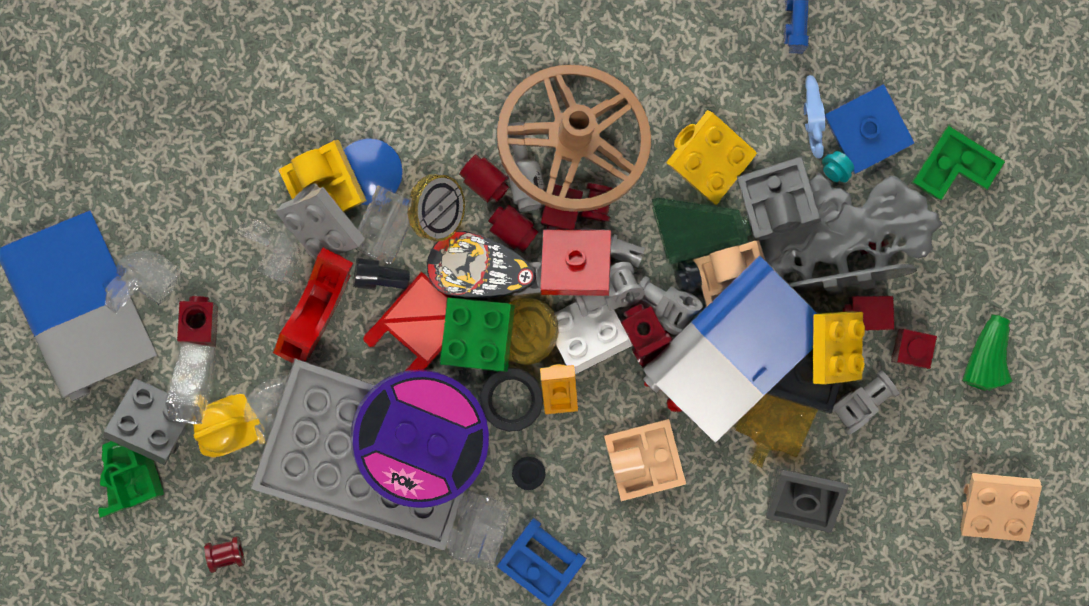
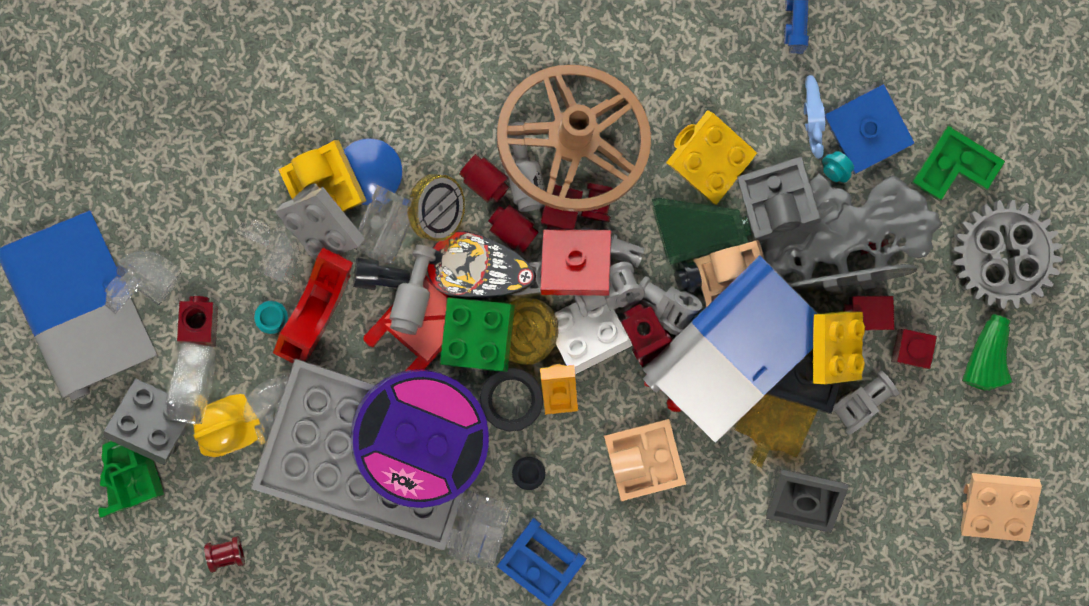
(271, 317): none -> teal plate
(412, 297): none -> light grey piece
(1037, 250): none -> light grey gear

